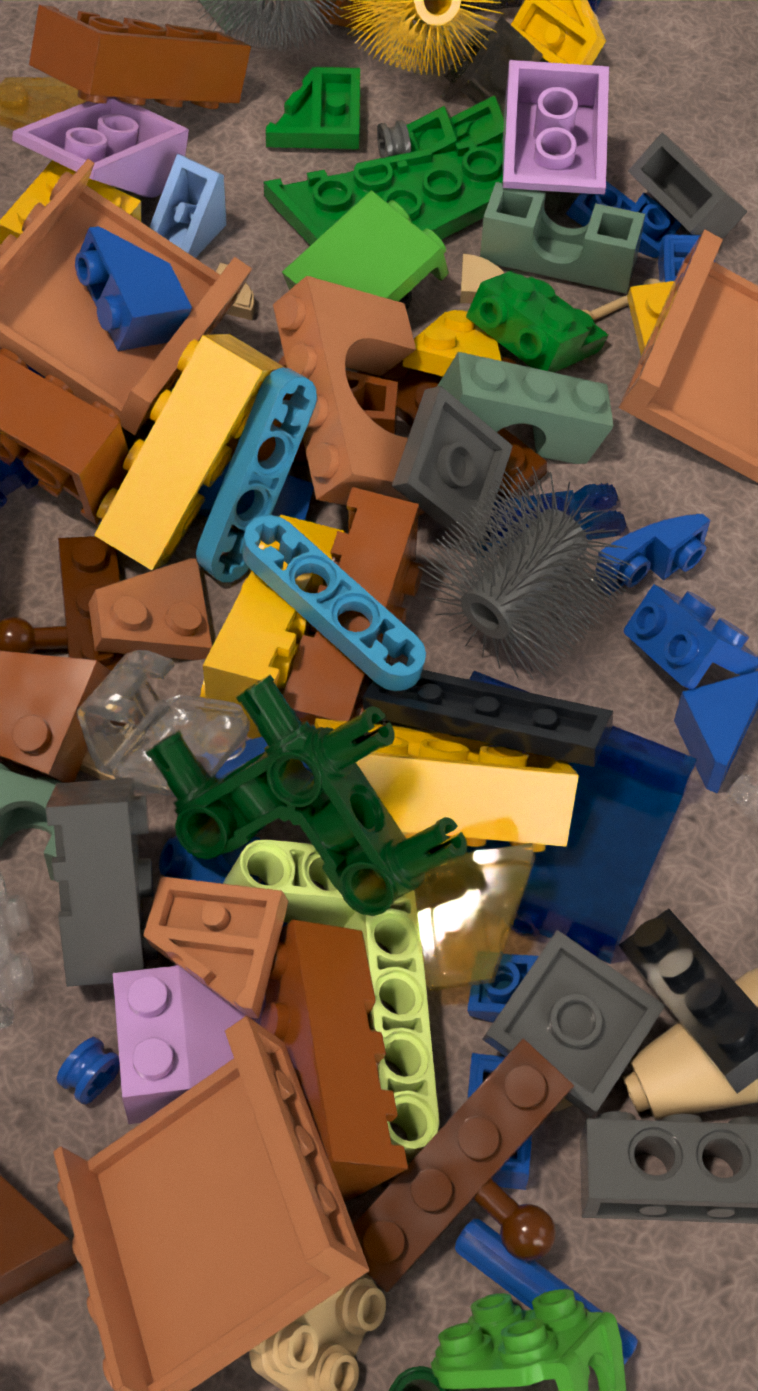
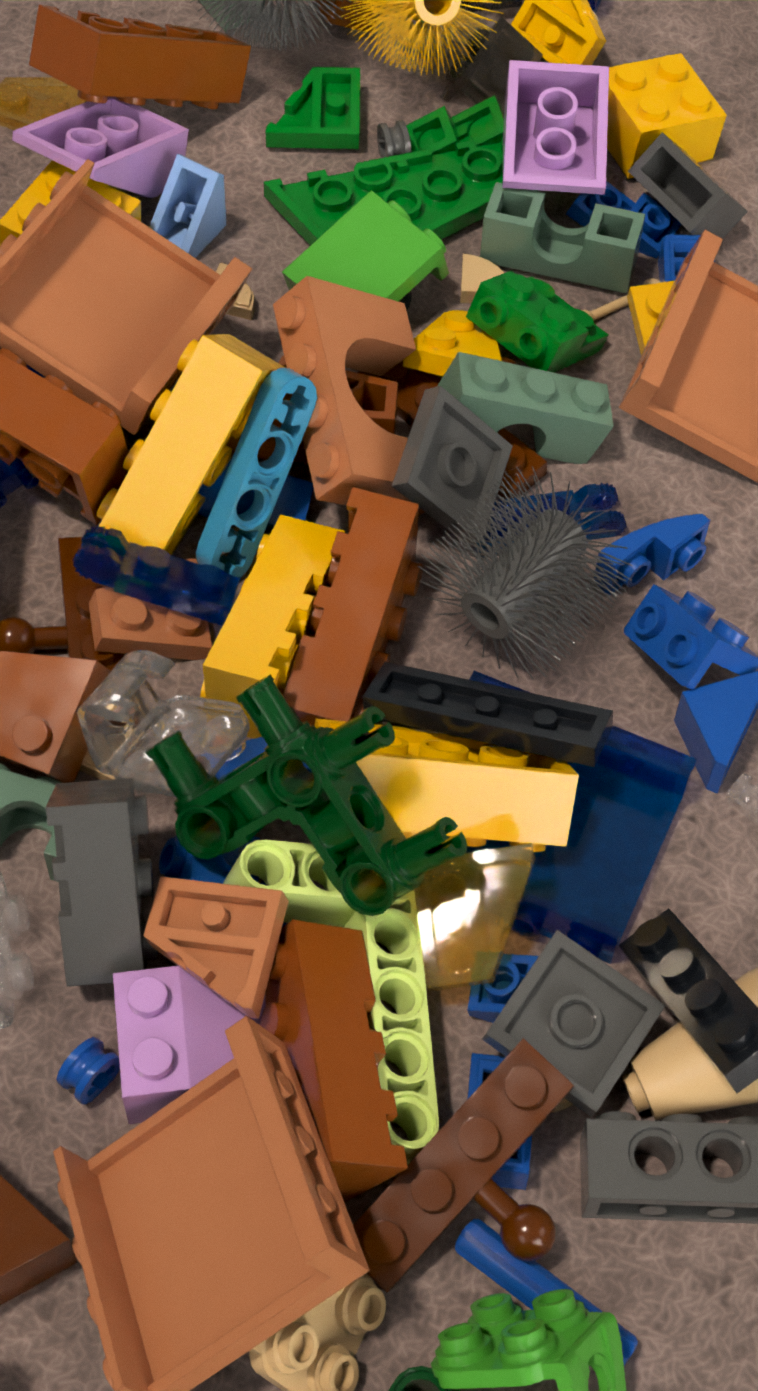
(132, 289): blue slope -> none
(155, 575): none -> clear blue hinge
(340, 596): dark azure beam -> none
(660, 98): none -> yellow brick

